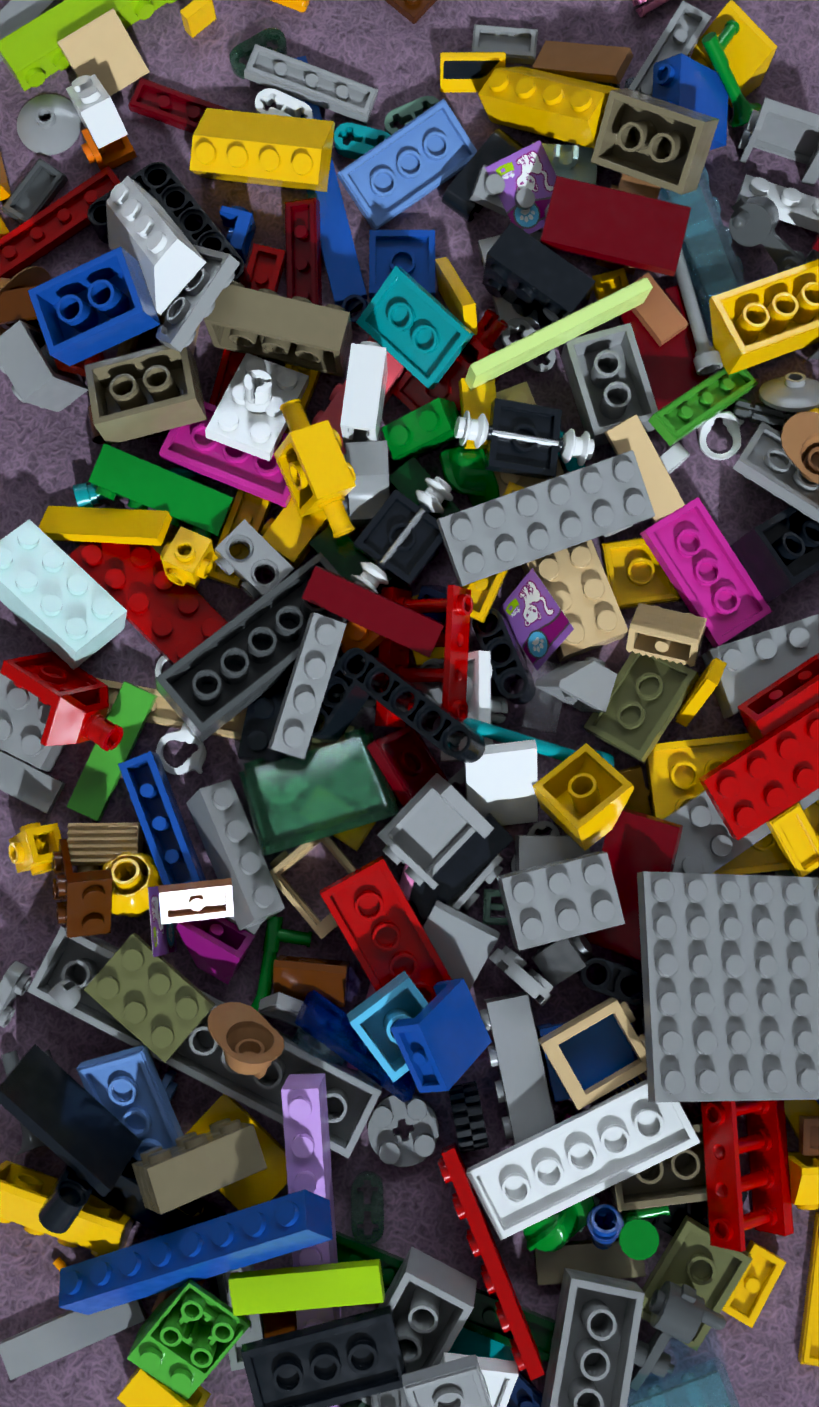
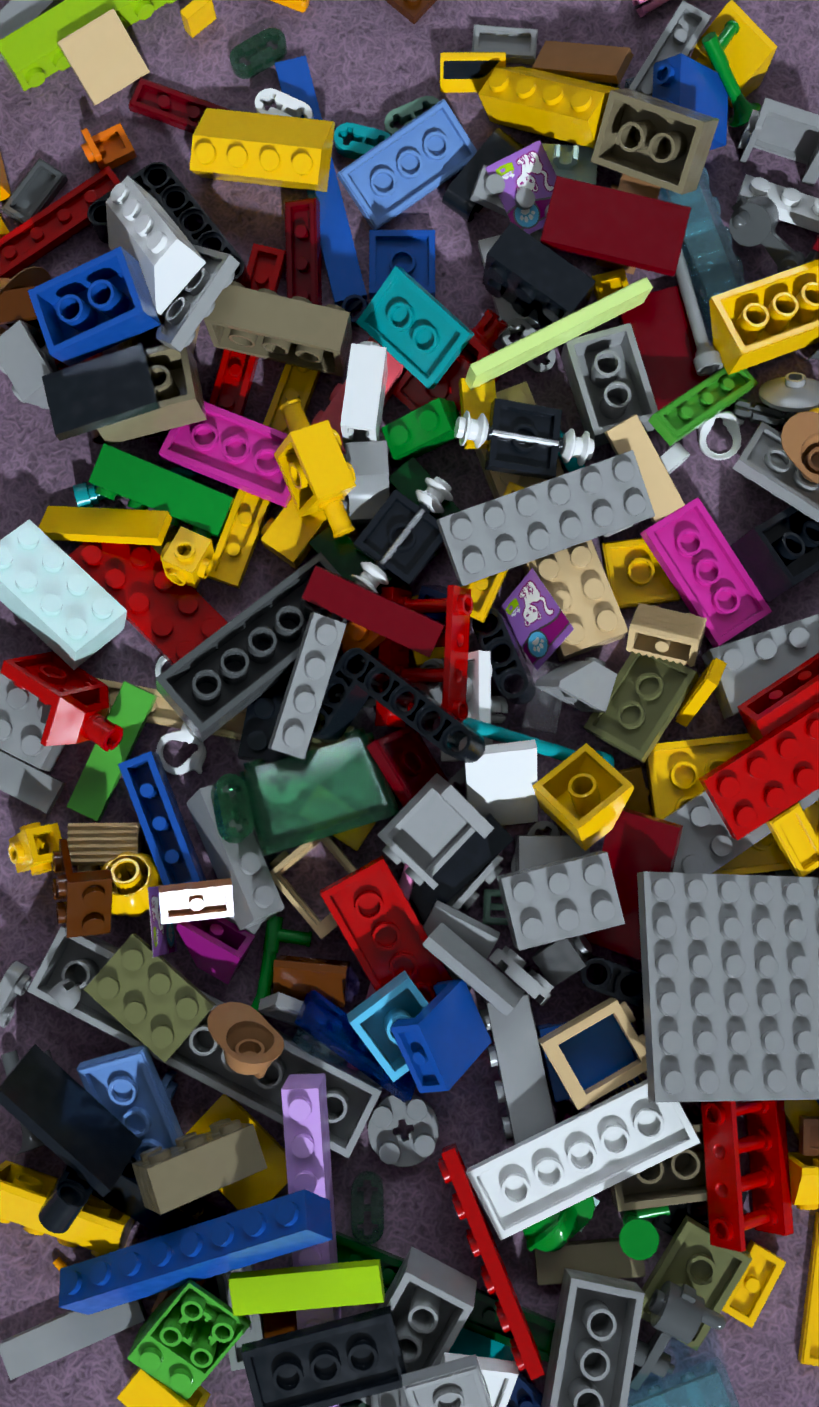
(52, 135): light grey dish -> none
(96, 110): white brick -> none
(100, 392): none -> black tile
(235, 808): none -> clear green beam
(241, 228): blue bracket -> none
(249, 409): white plate -> none
(260, 556): light grey brick -> none
(310, 83): light grey tile -> none
(455, 294): yellow tile -> none
(467, 474): green piece -> none
(468, 1117): black tyre -> none
(473, 969): none -> light grey tile
(604, 1225): blue cone -> none
(659, 314): nougat tile -> none

